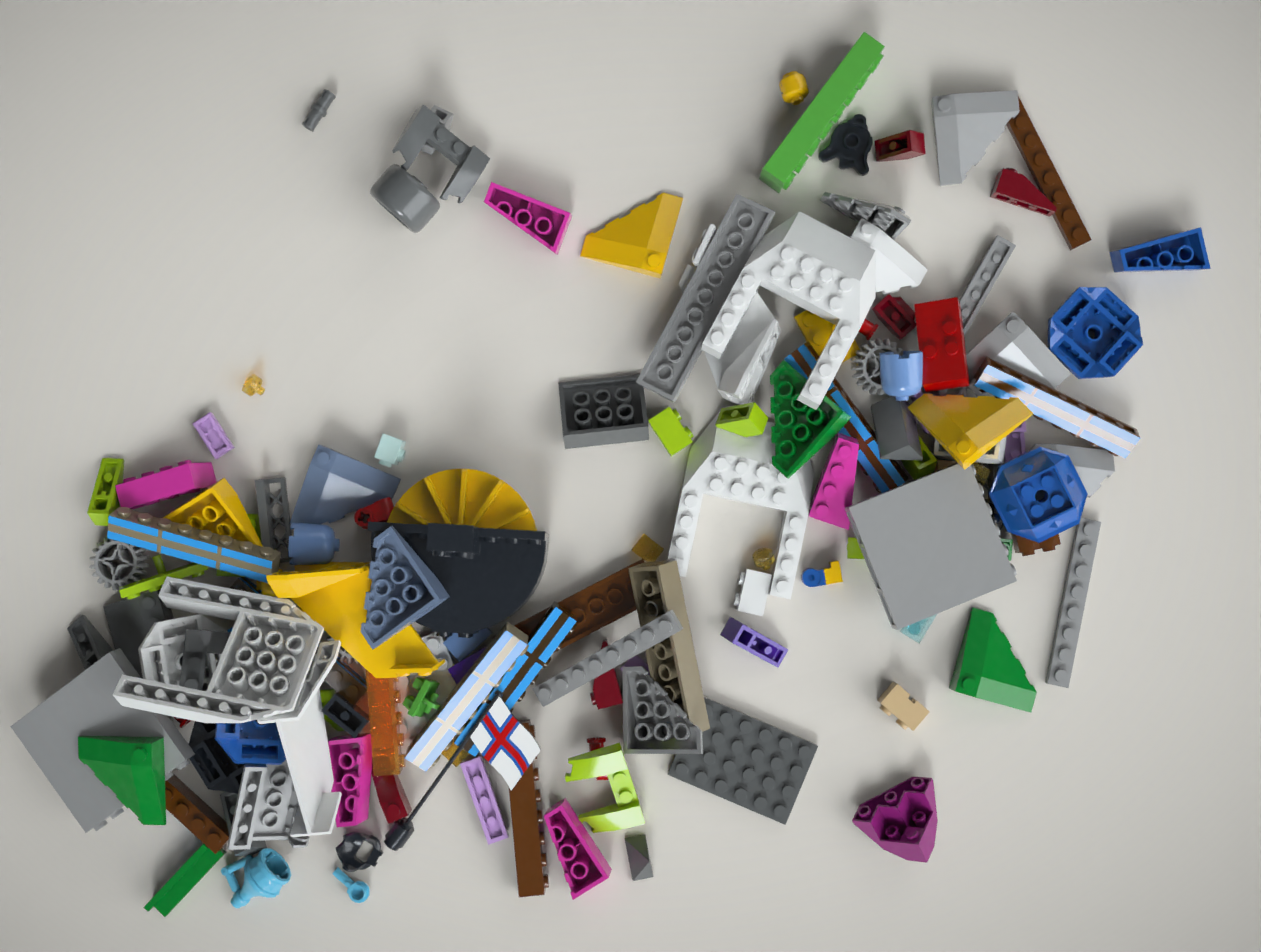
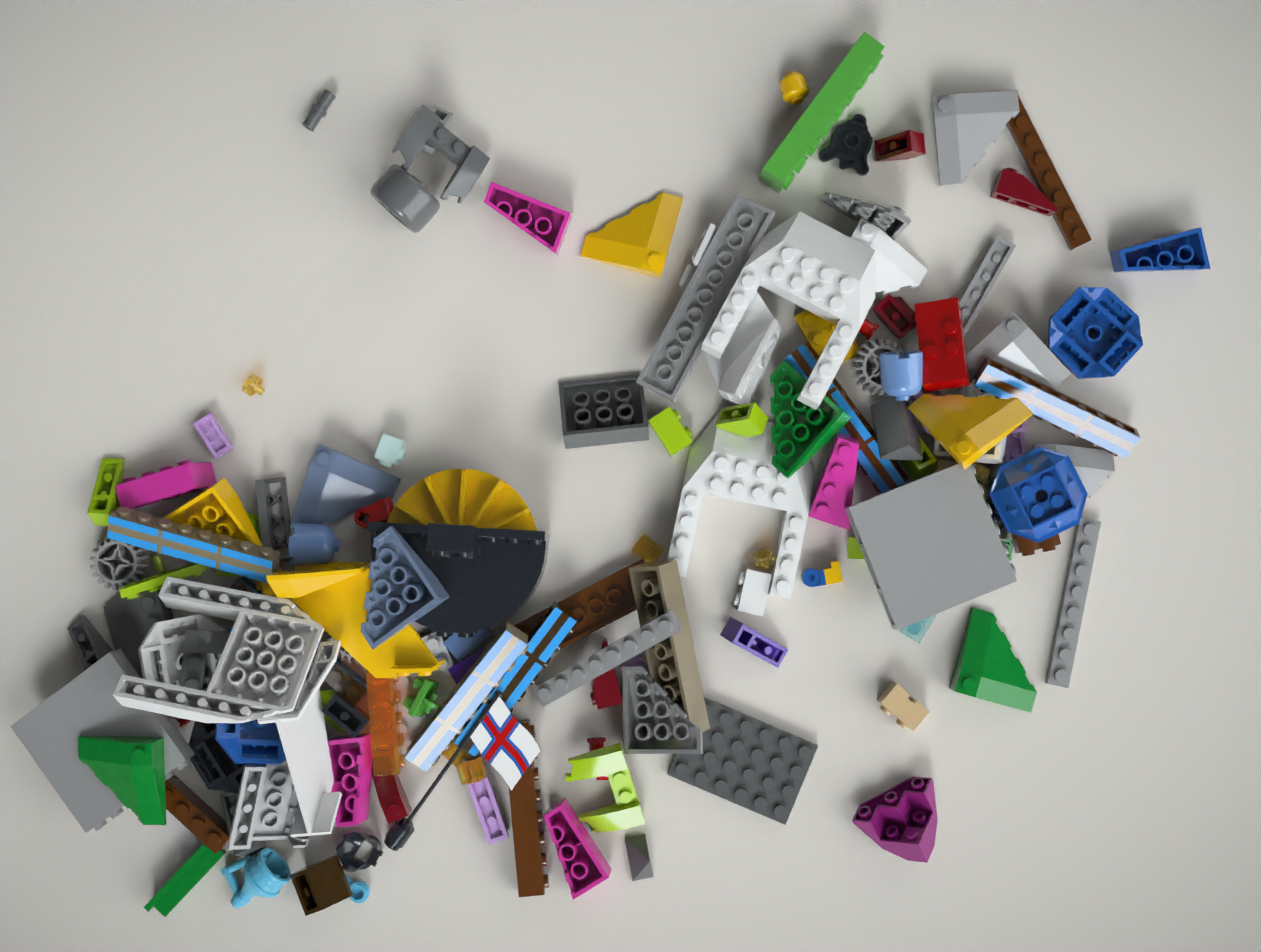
(321, 885): none -> dark brown slope
(471, 771): none -> clear yellow slope

